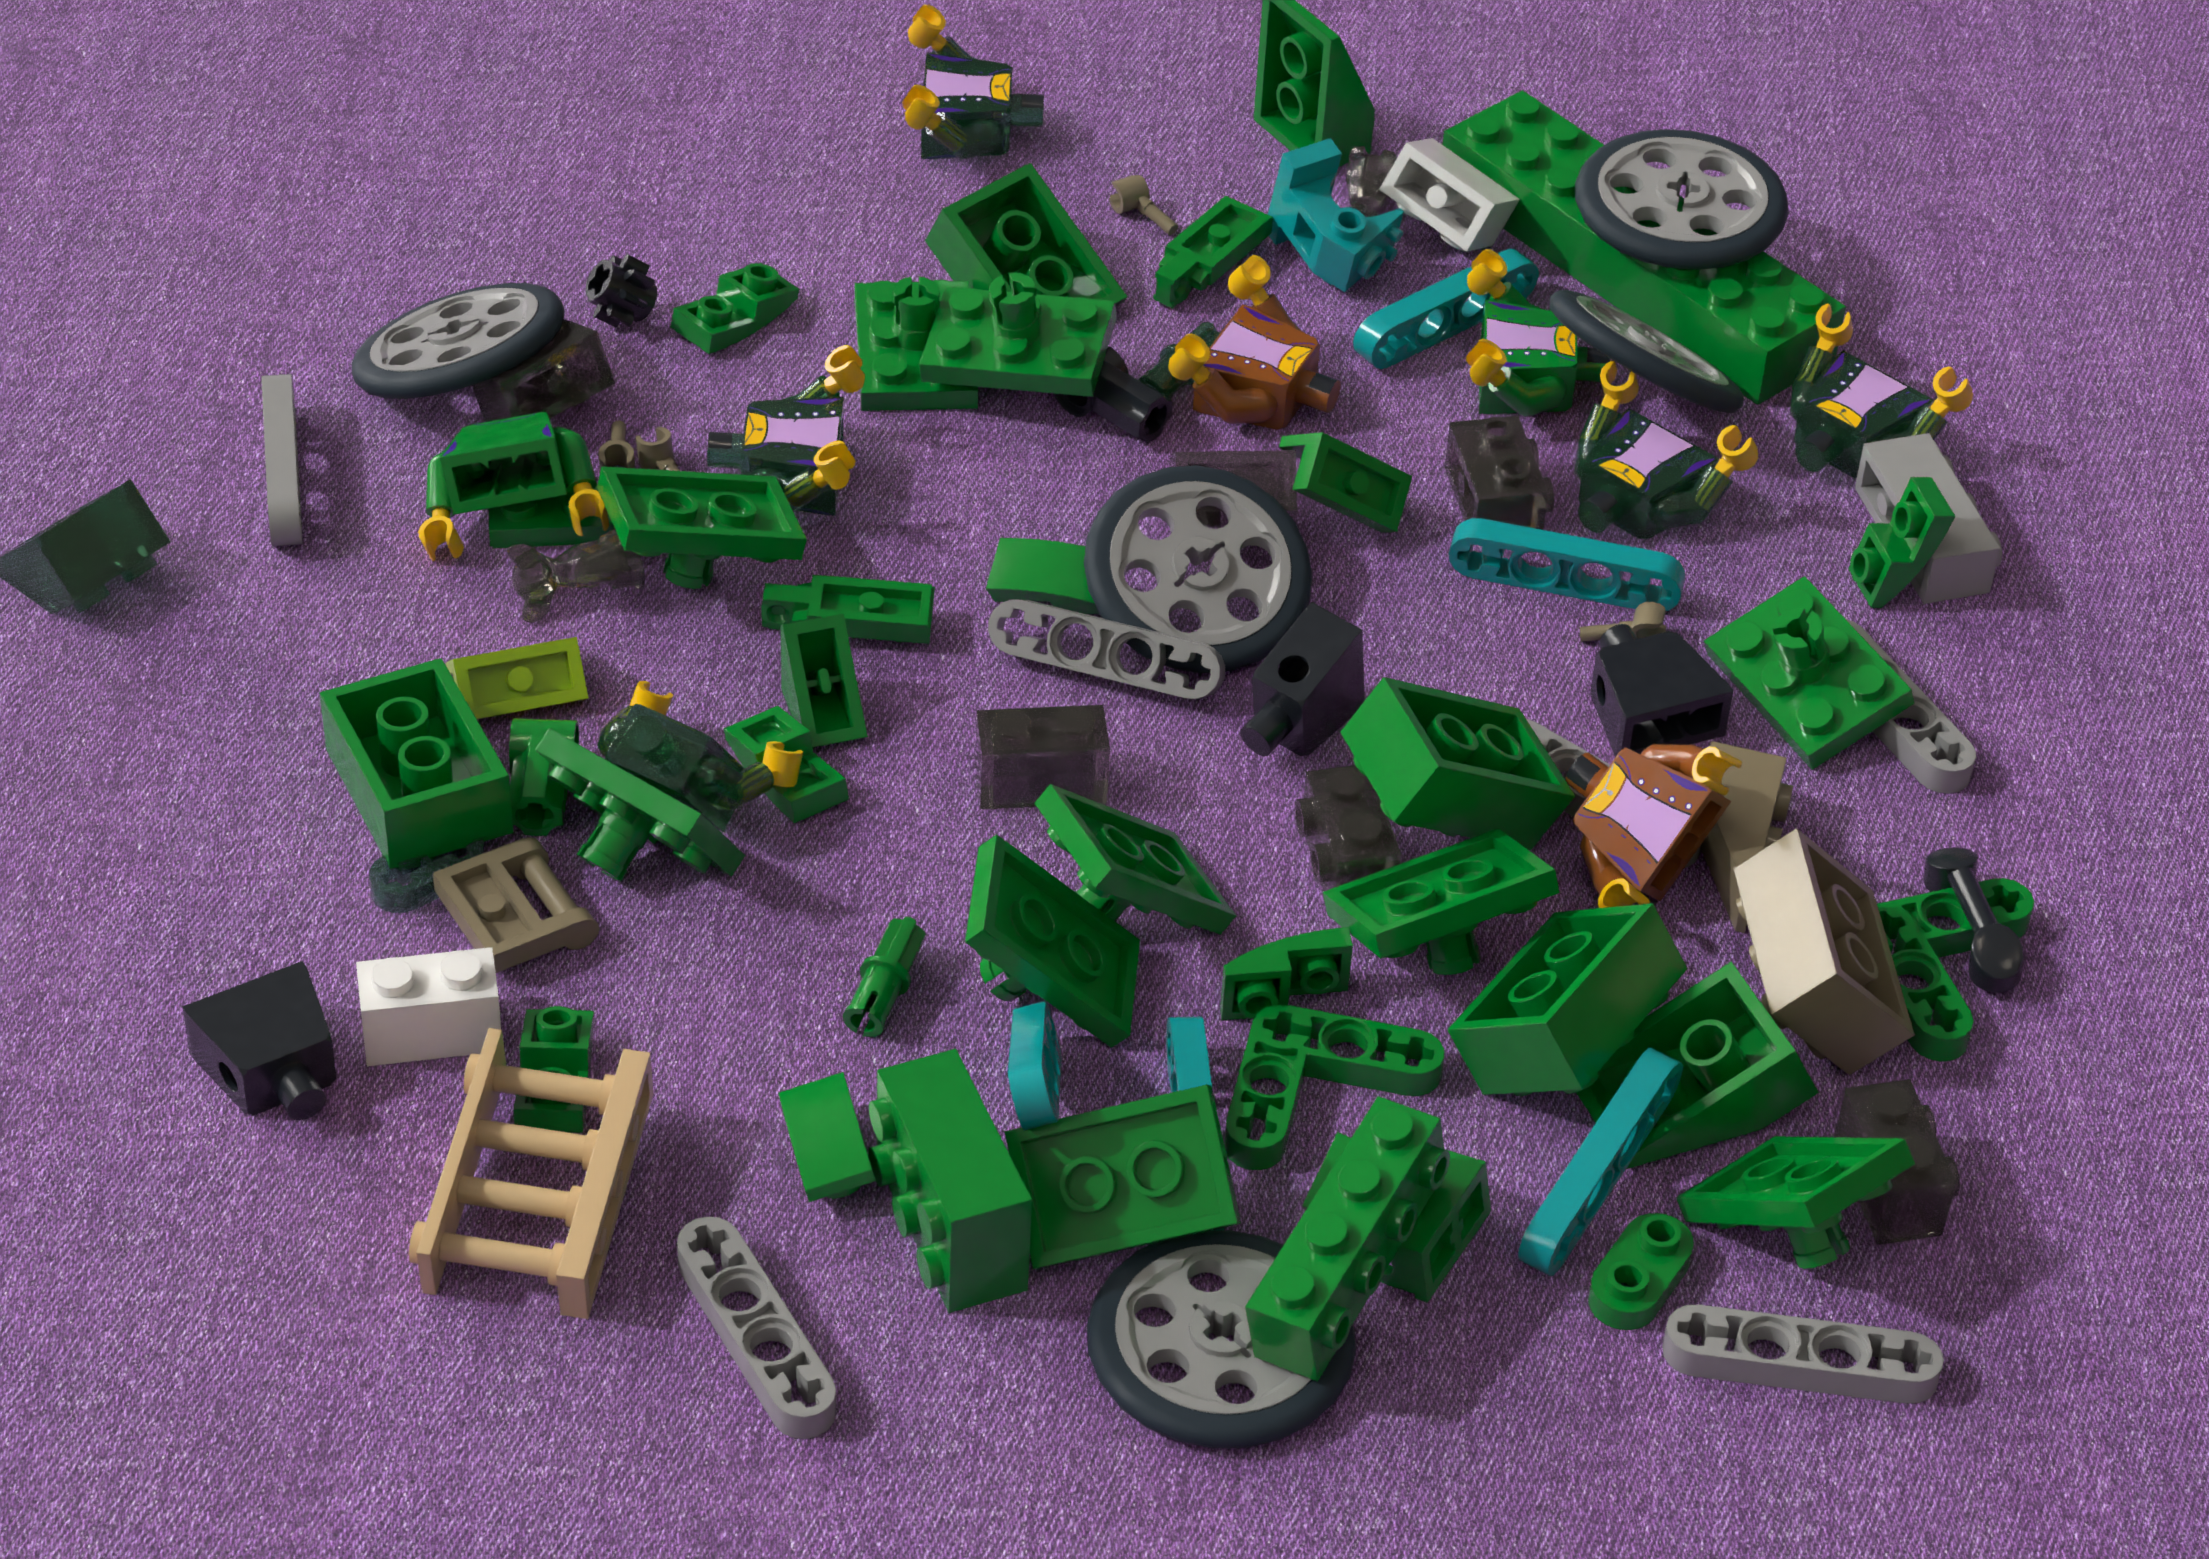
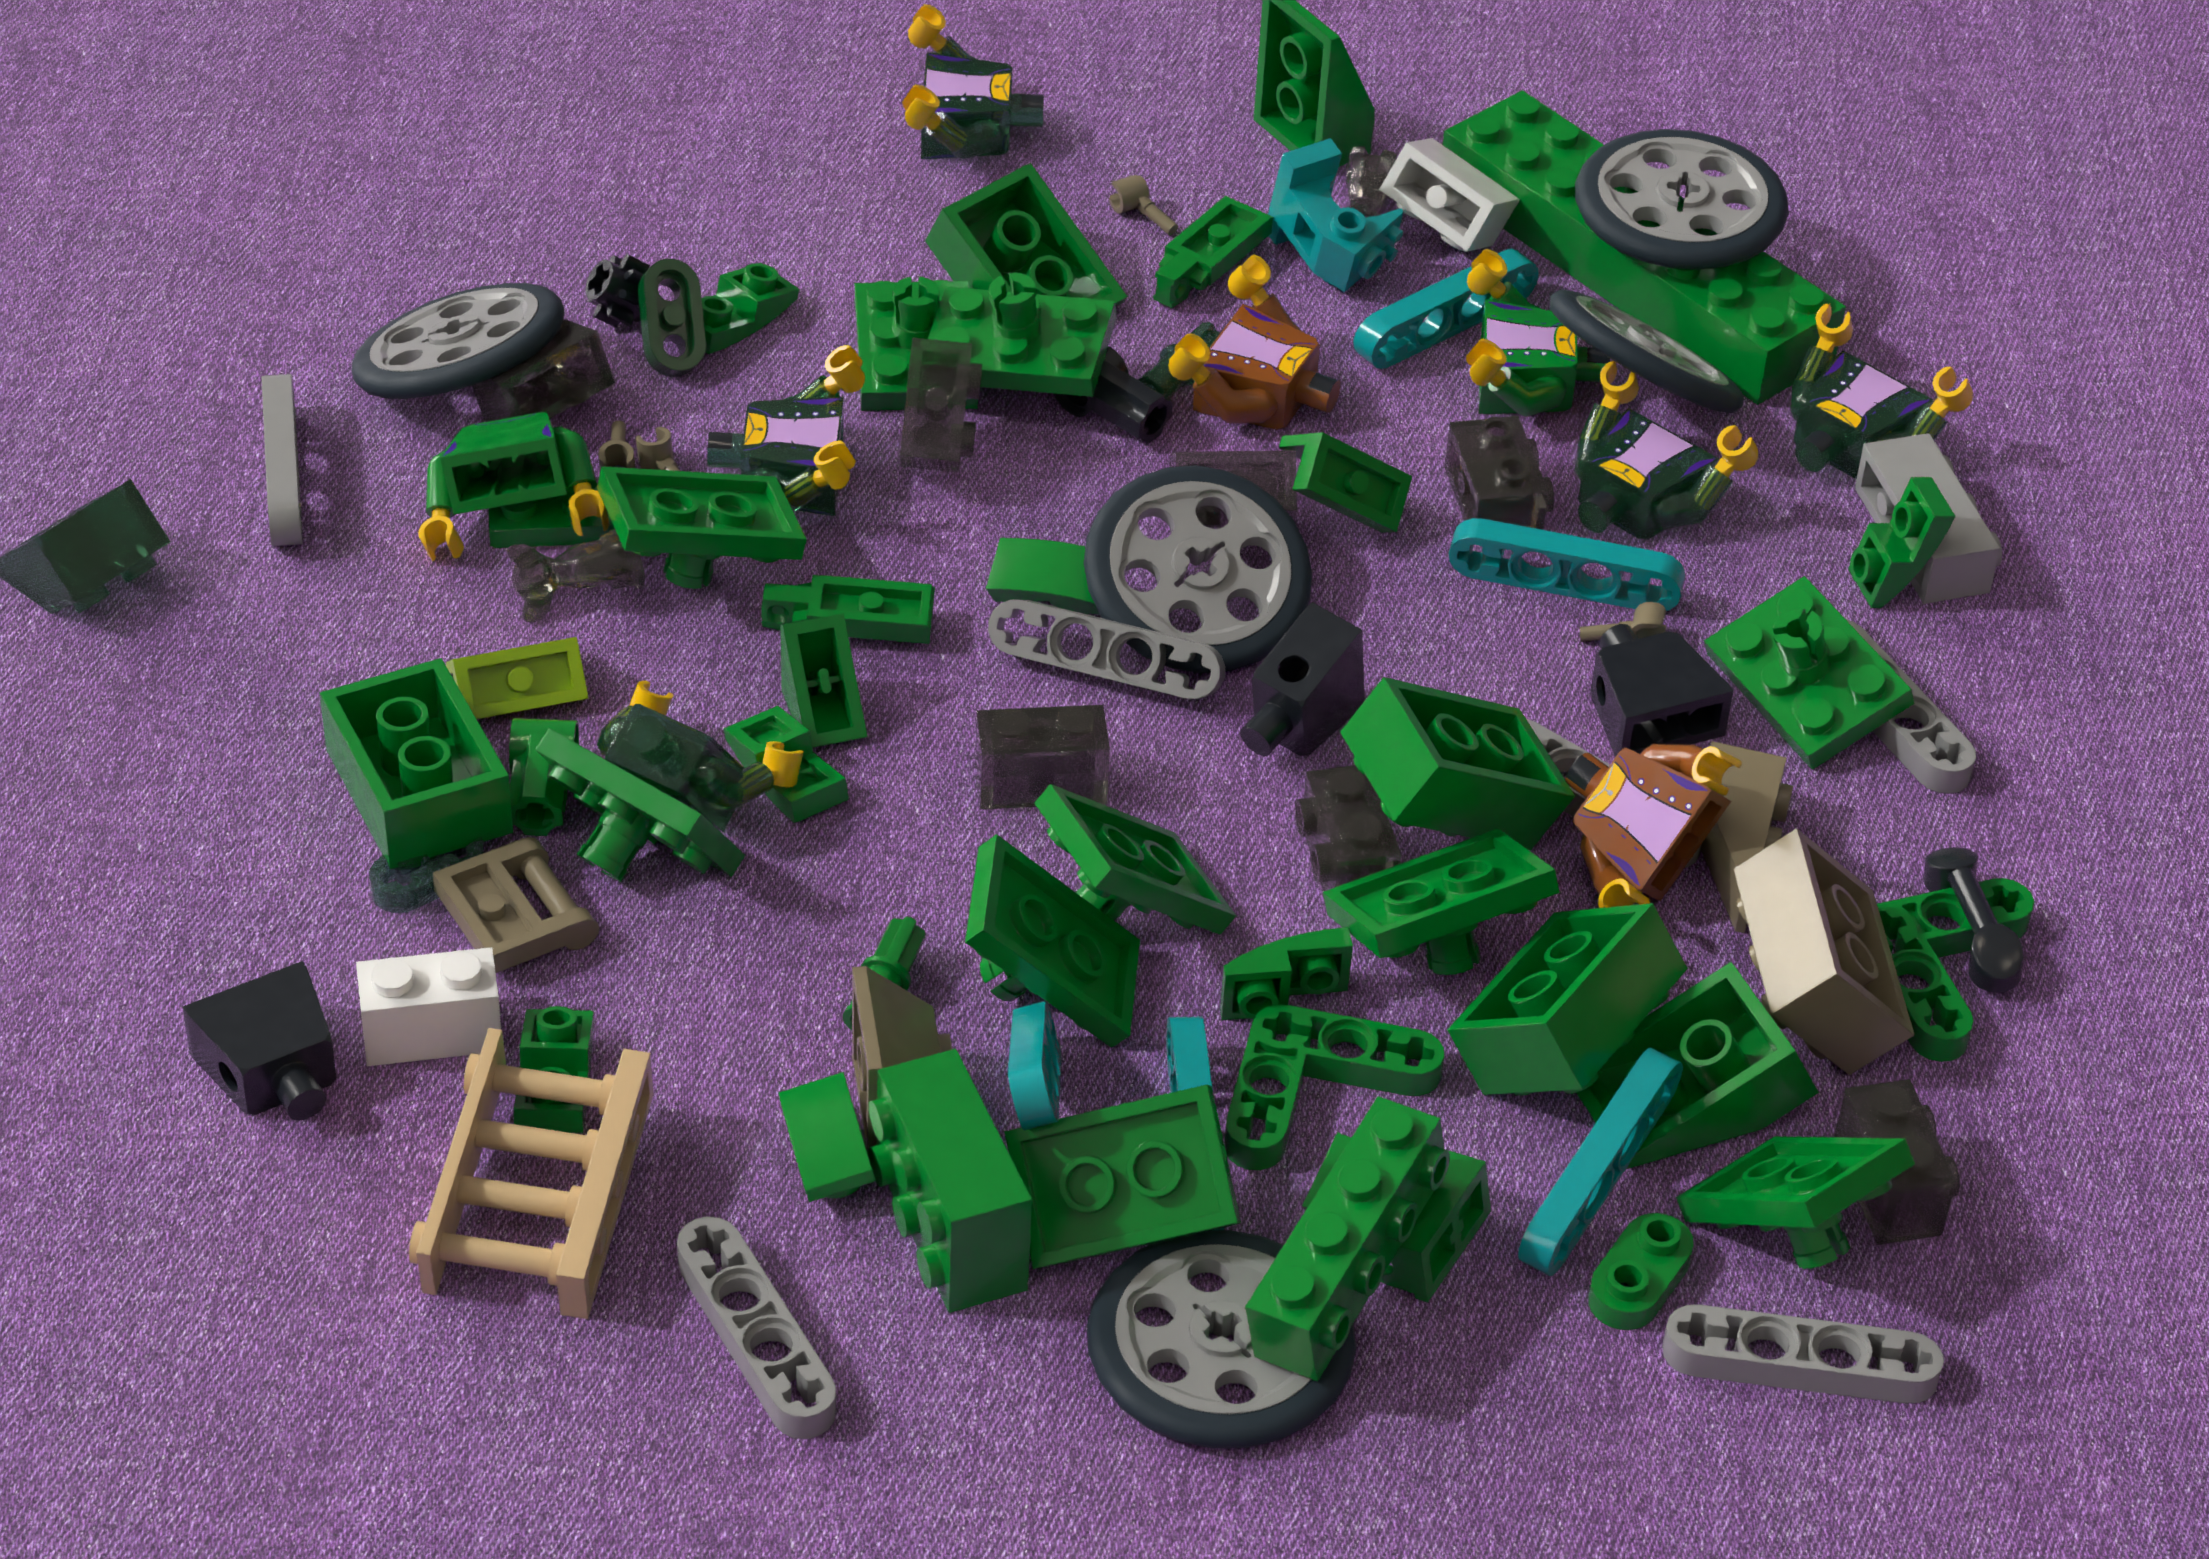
(674, 320): none -> dark green plate
(887, 1030): none -> dark tan slope
(936, 405): none -> clear smoke brick

